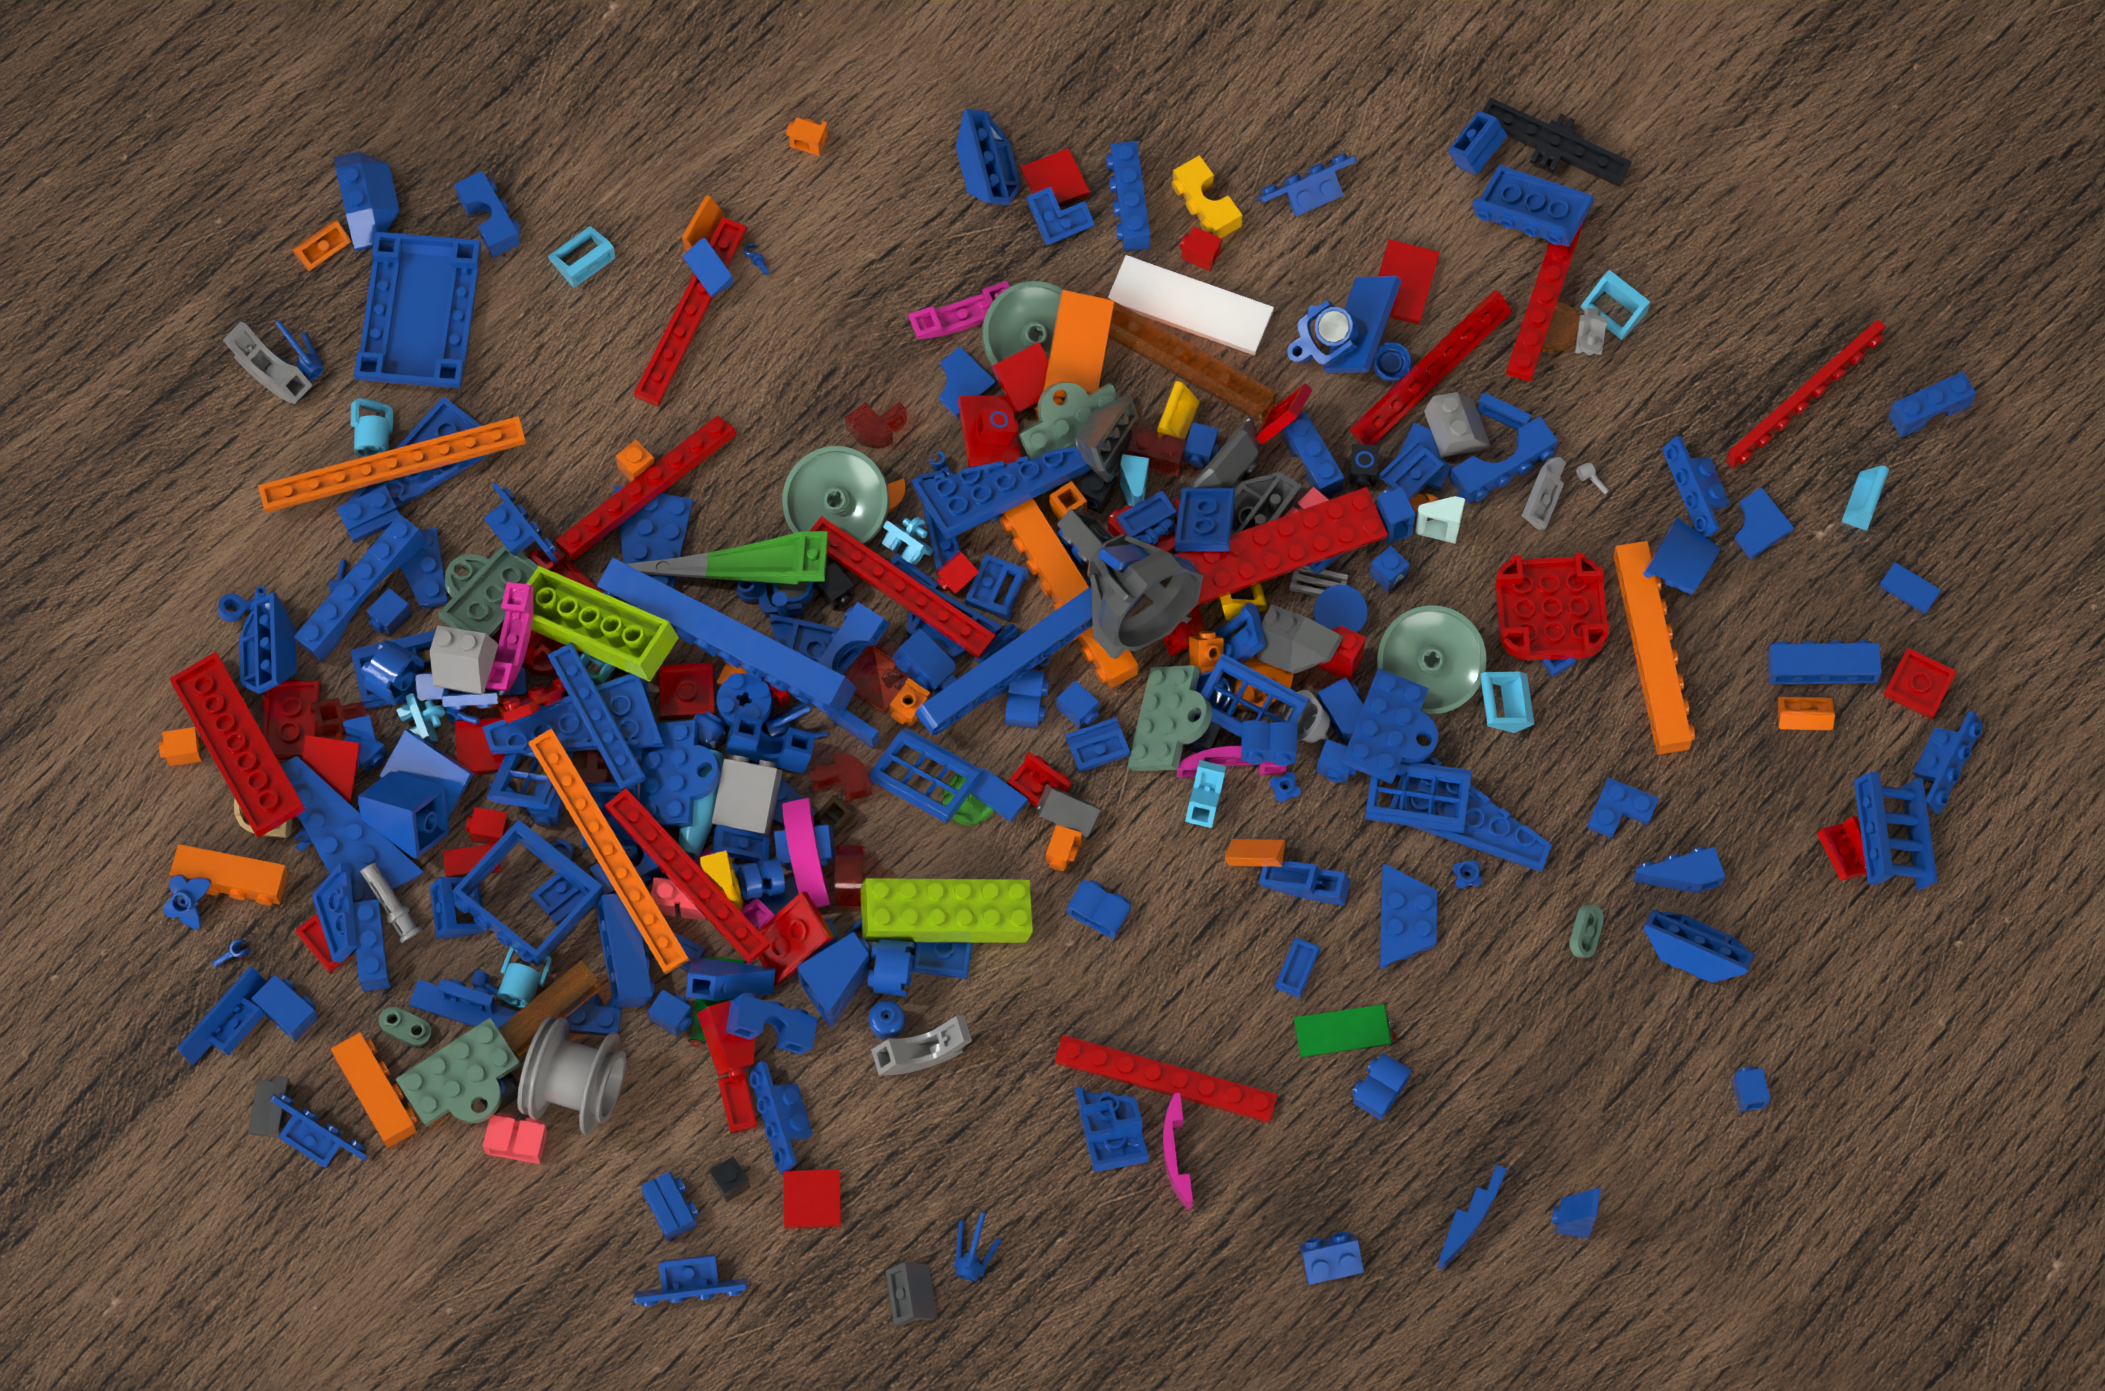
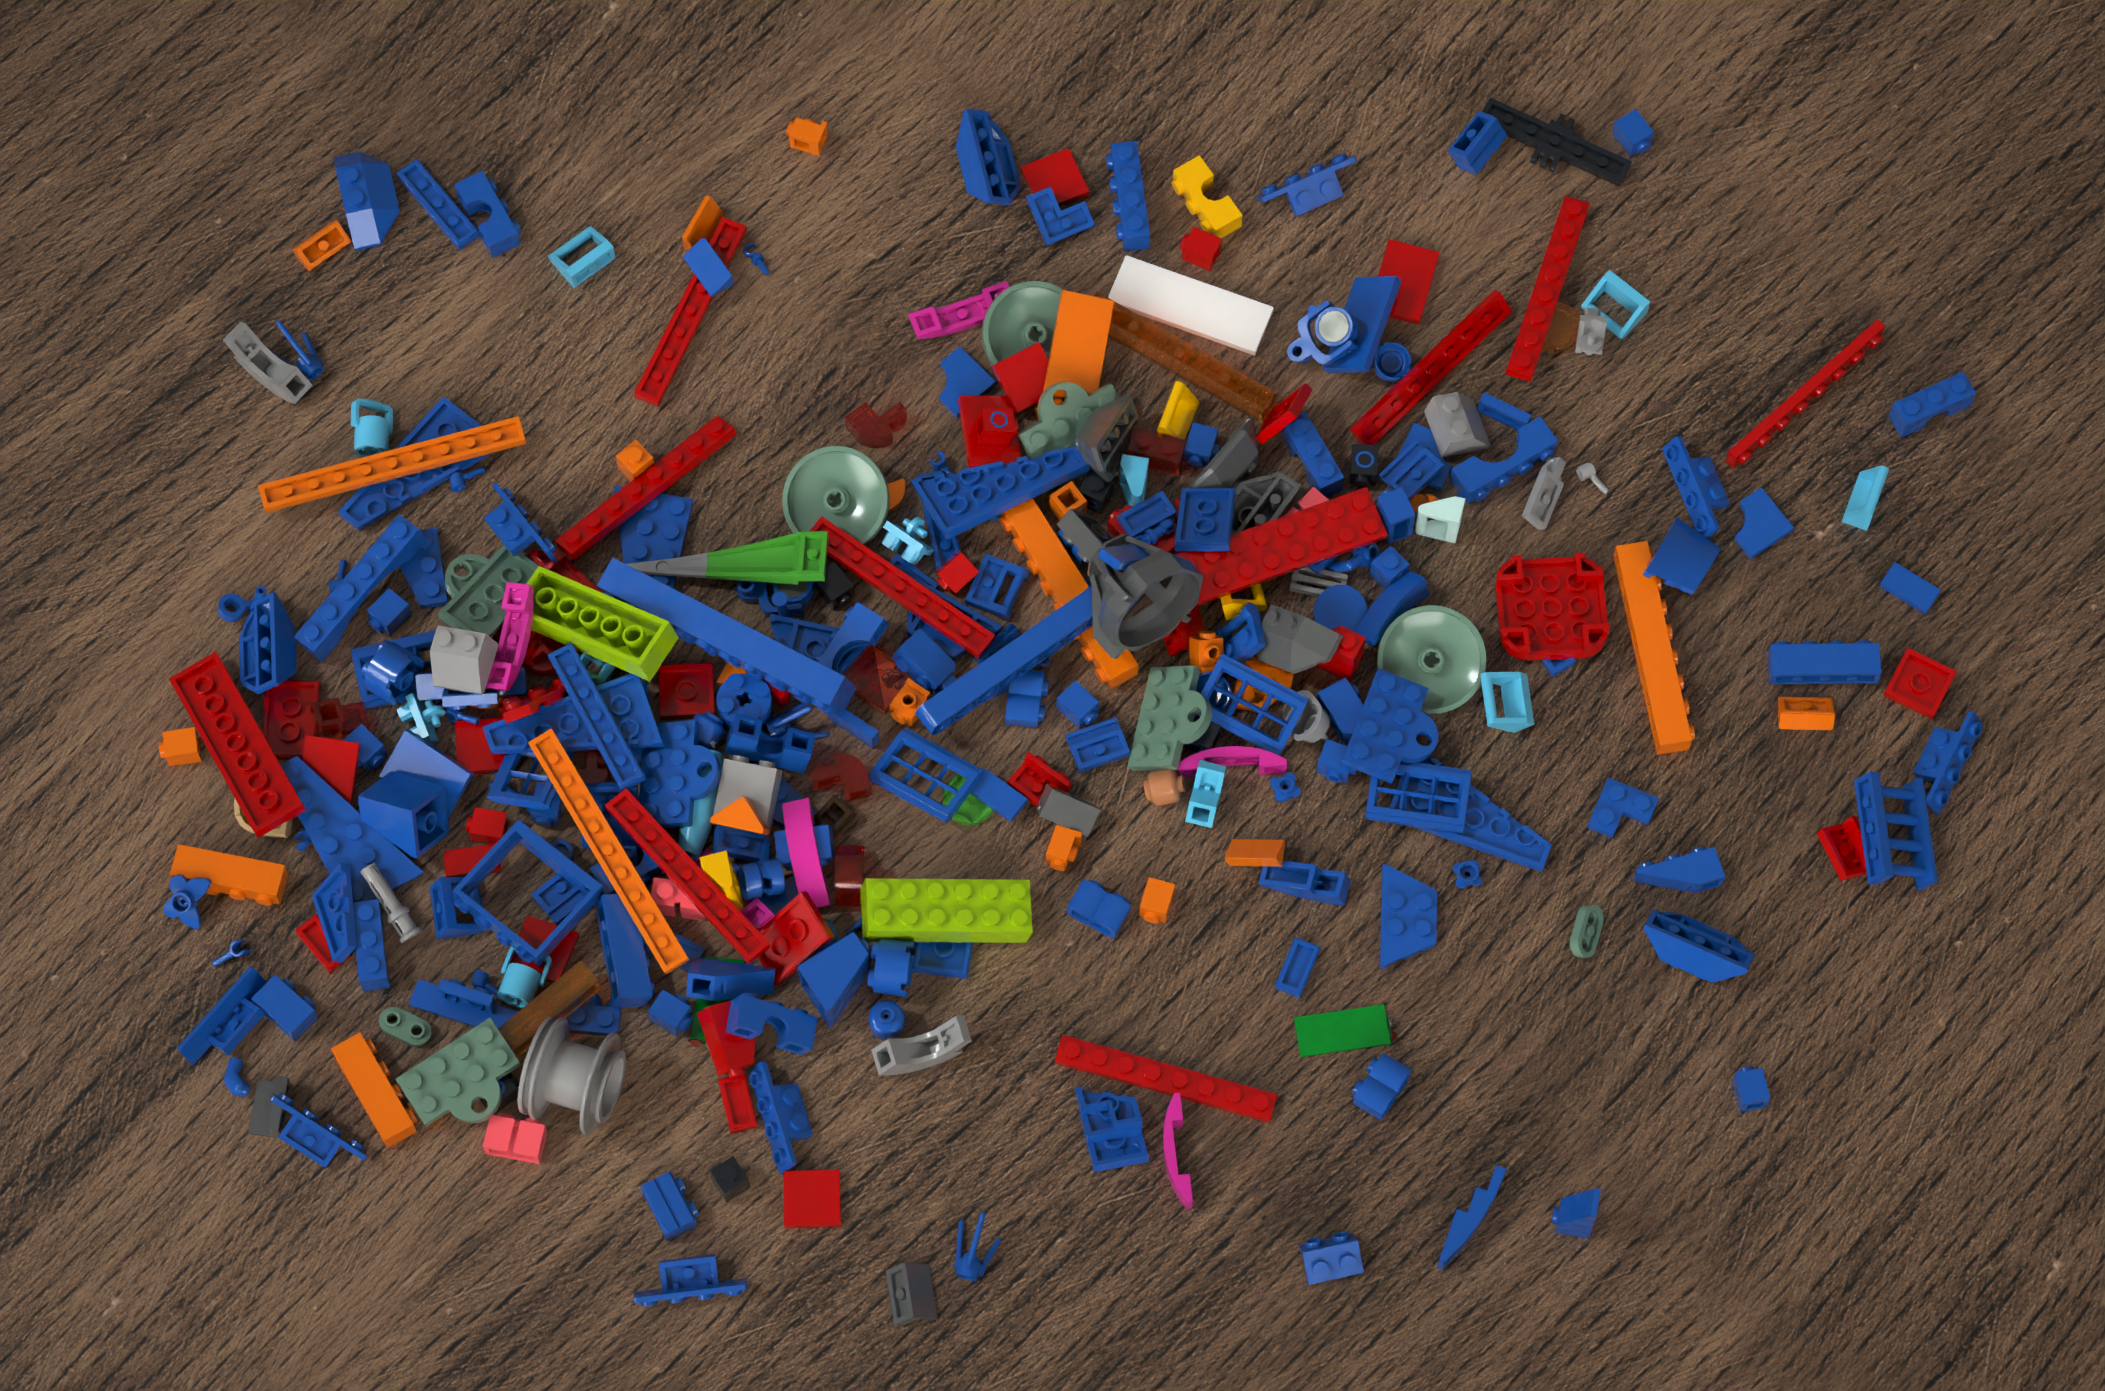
(233, 1079): none -> blue arm
(361, 728): blue slope -> none
(368, 514): blue plate -> none
(419, 310): blue slope -> none
(438, 204): none -> blue tile
(458, 479): none -> blue hand
(535, 933): none -> red tile
(741, 815): none -> orange slope
(1156, 900): none -> orange brick
(1164, 787): none -> nougat head
(1269, 742): blue brick -> none
(1361, 557): none -> blue plate
(1394, 601): none -> blue slope
(1533, 206): blue bracket -> none
(1633, 133): none -> blue brick

